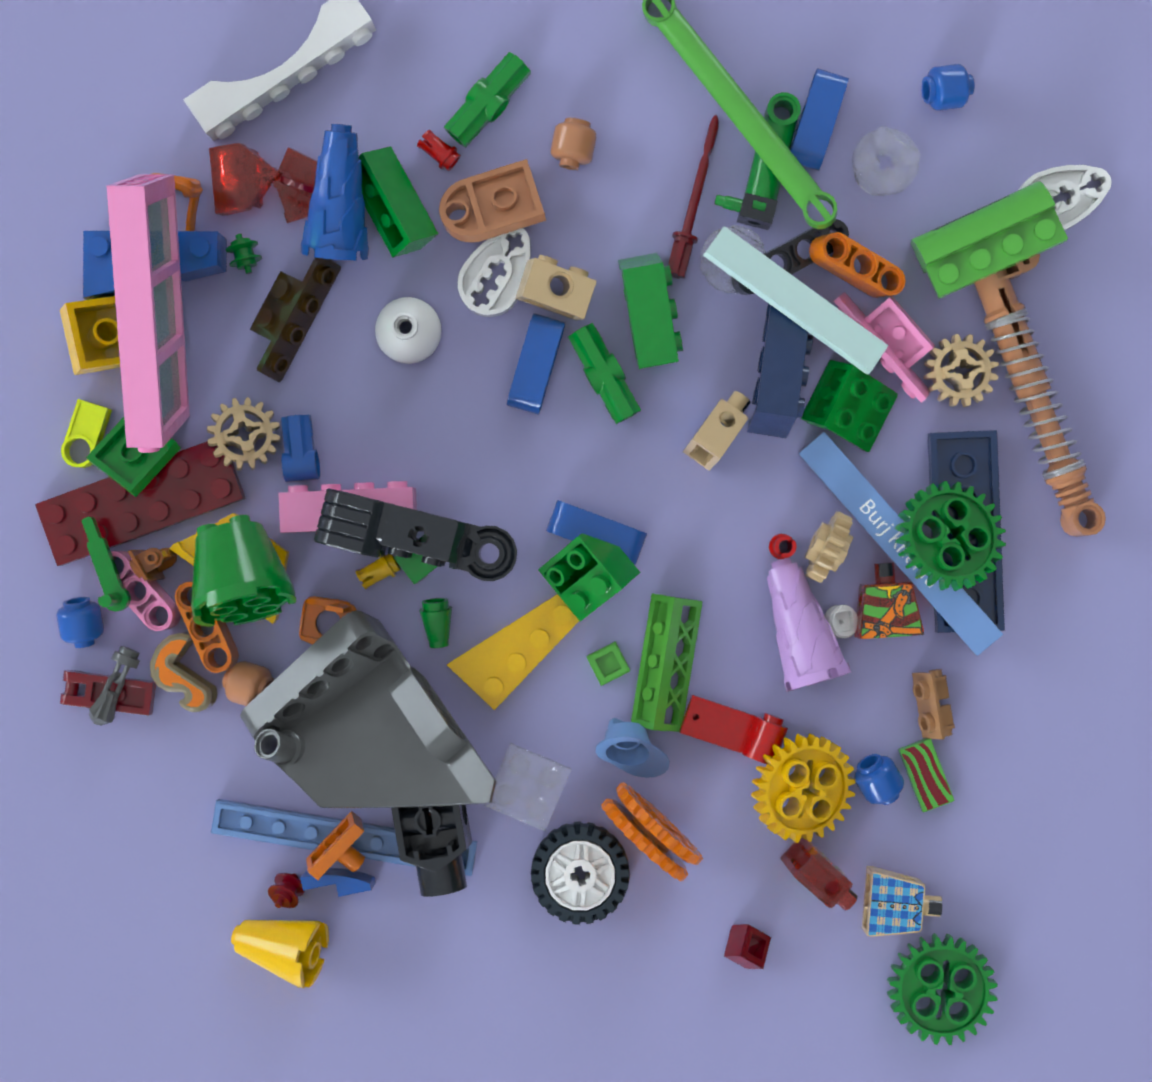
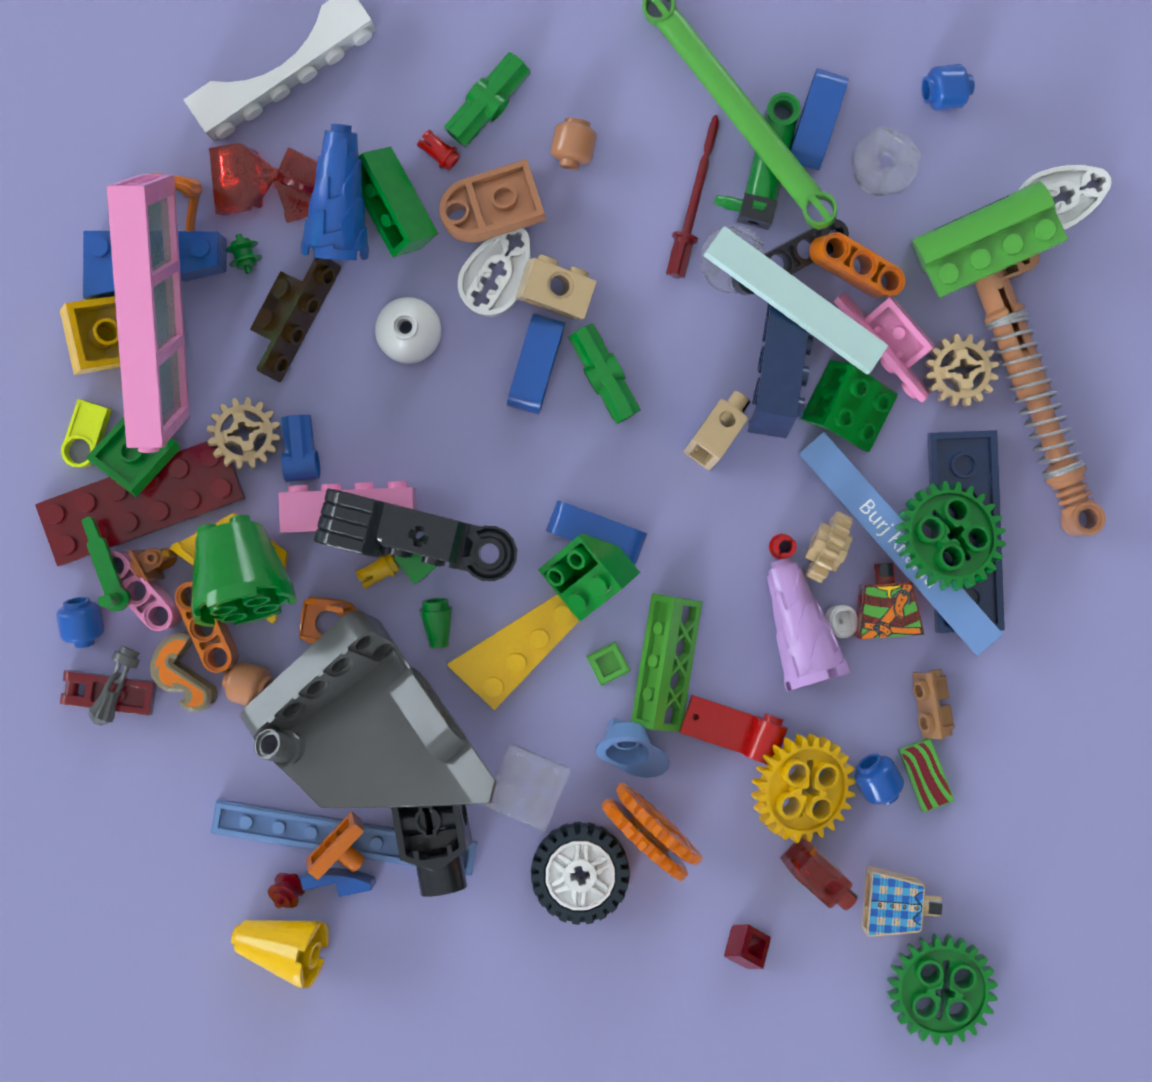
(650, 310): green wedge -> none

